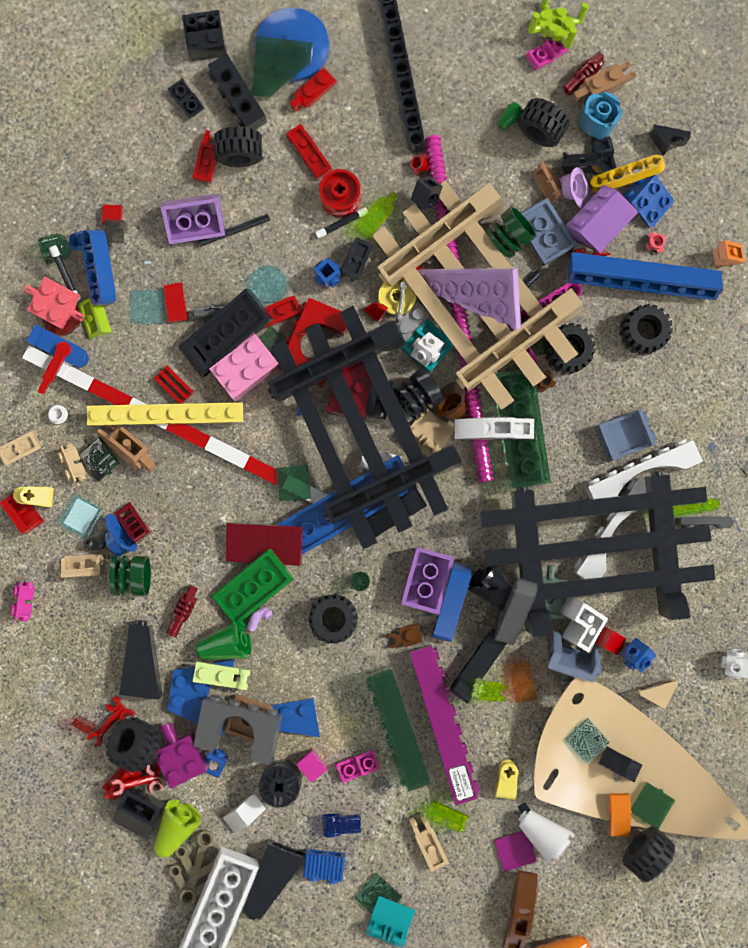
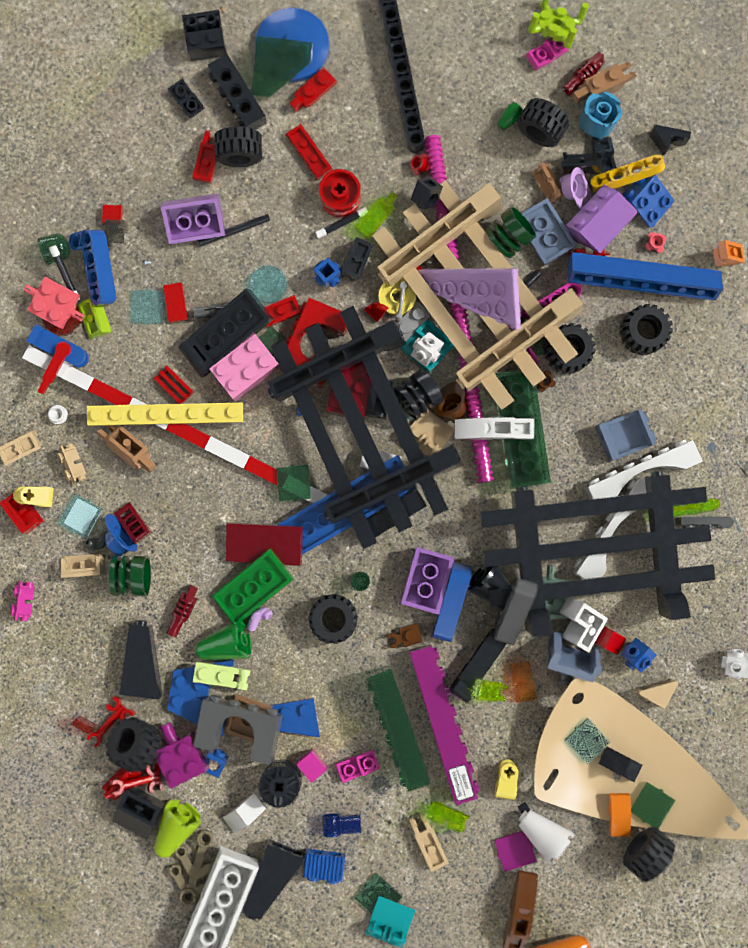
(99, 459): piece -> none

